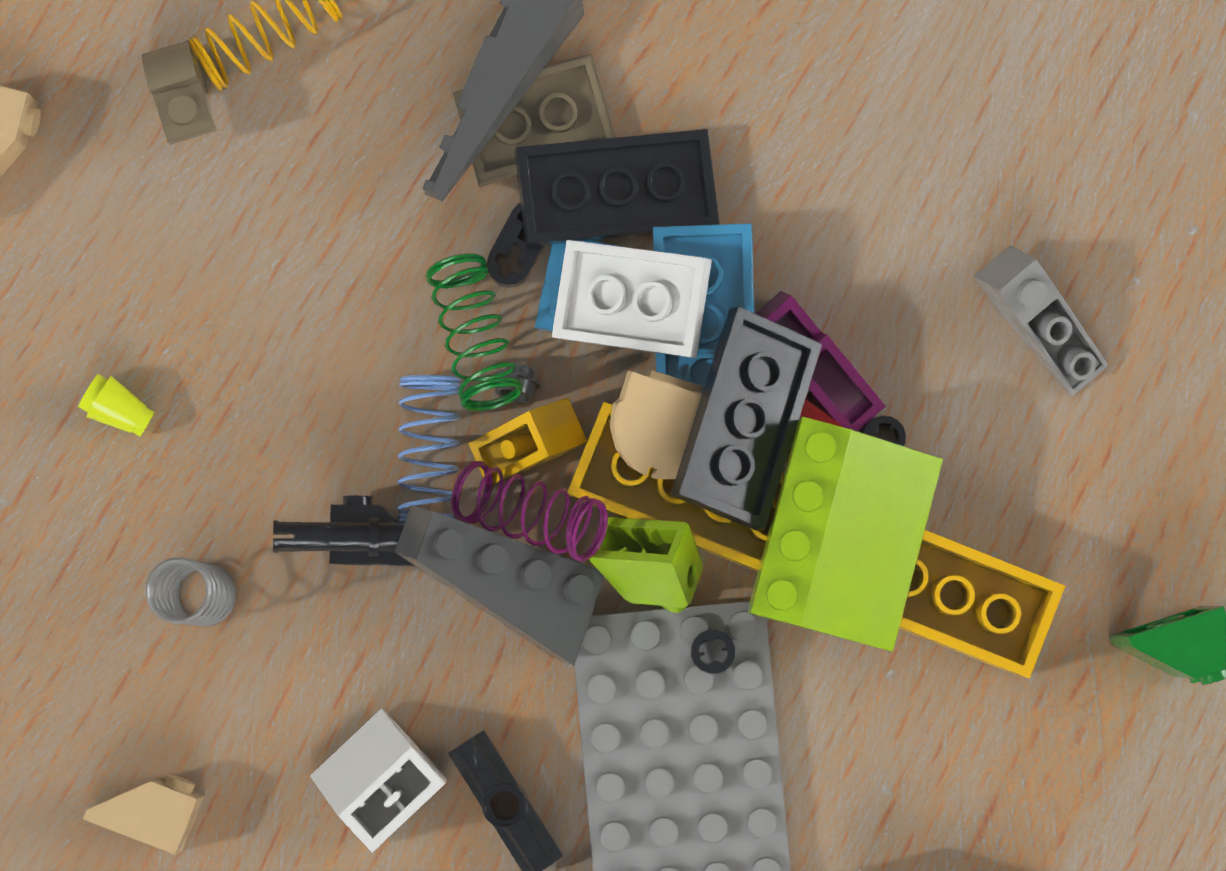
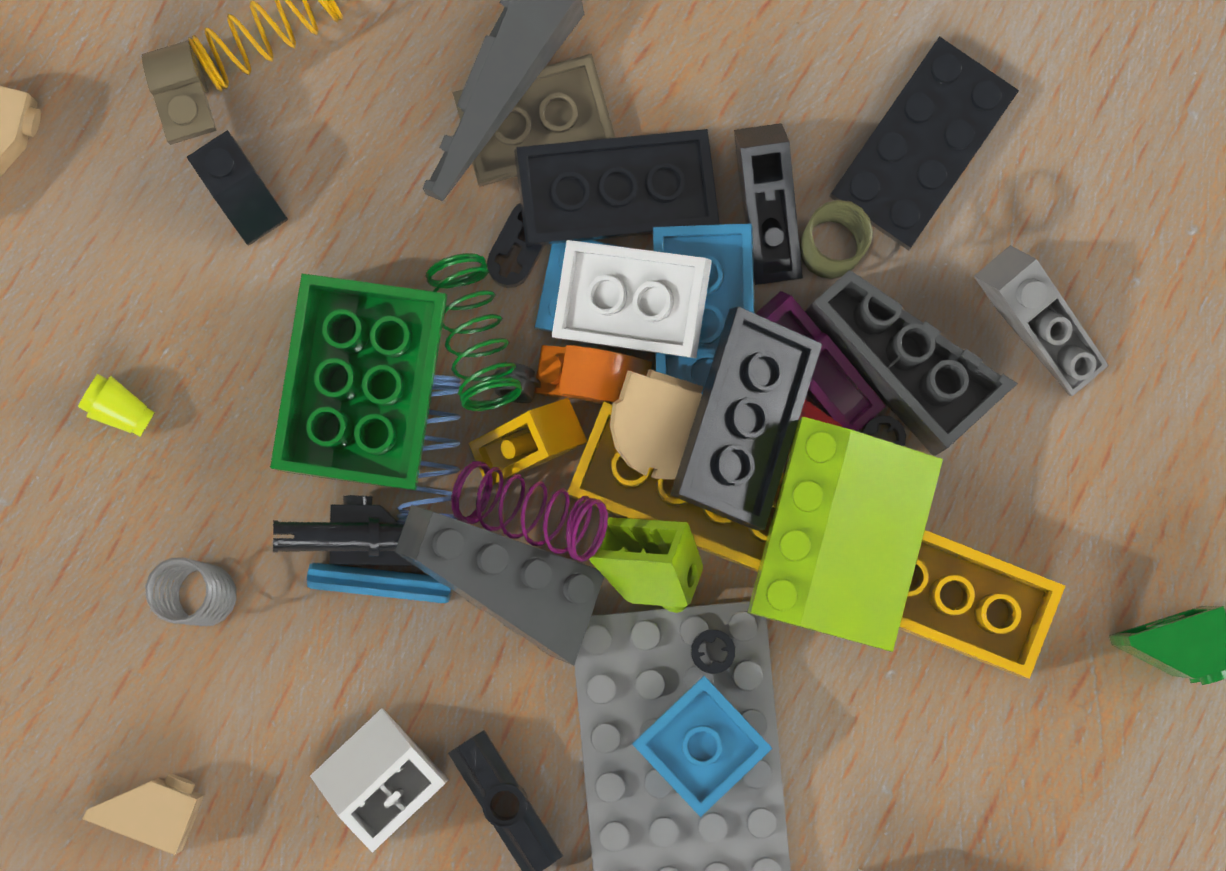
(237, 187): none -> black slope
(358, 382): none -> green slope
(376, 583): none -> dark azure axle
(585, 372): none -> orange brick
(702, 746): none -> dark azure plate
(769, 202): none -> black slope
(851, 217): none -> olive piece
(907, 362): none -> dark grey wedge
(925, 142): none -> black plate

